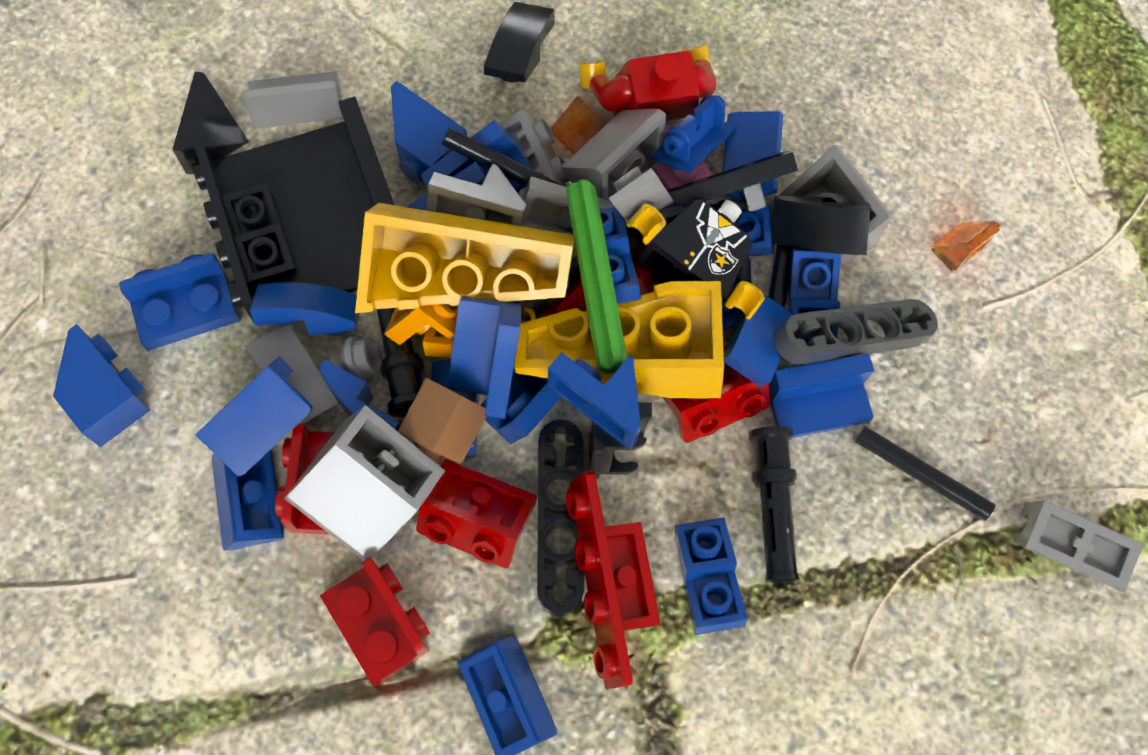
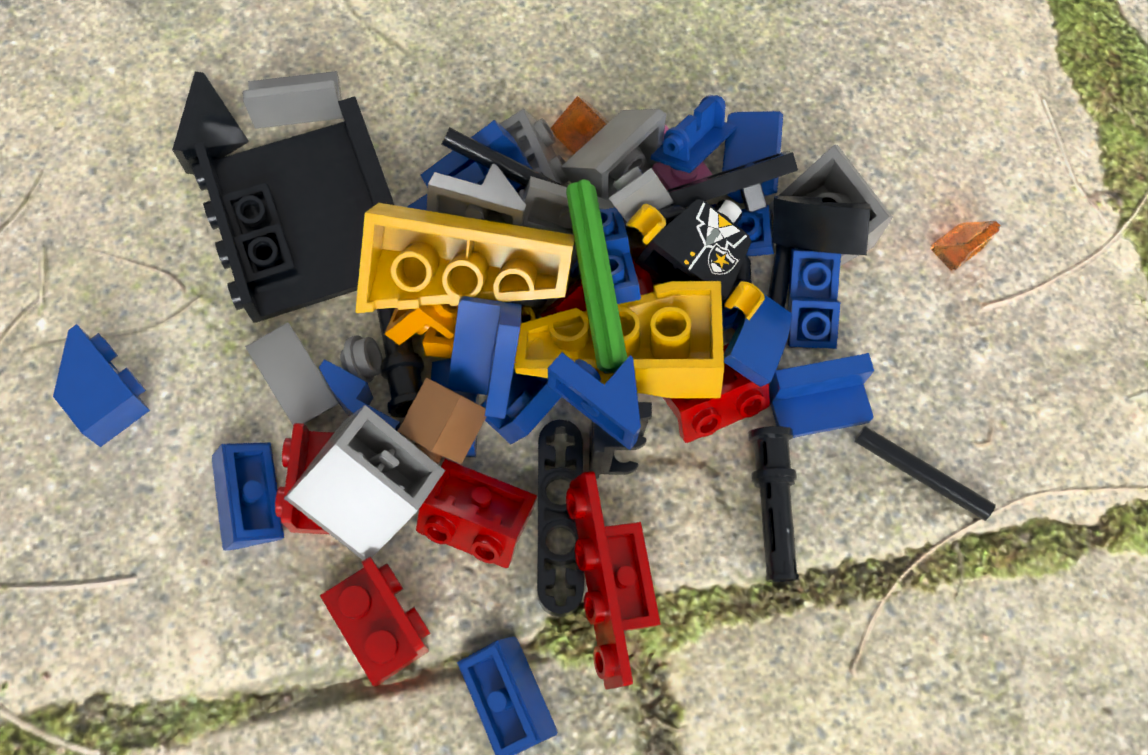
(180, 300): blue bracket -> none
(255, 419): blue panel -> none
(321, 307): blue slope -> none
(418, 132): blue slope -> none
(518, 41): black slope -> none
(654, 82): red torso -> none
(710, 576): blue slope -> none
(854, 322): dark grey beam -> none
(1079, 544): light grey hinge -> none

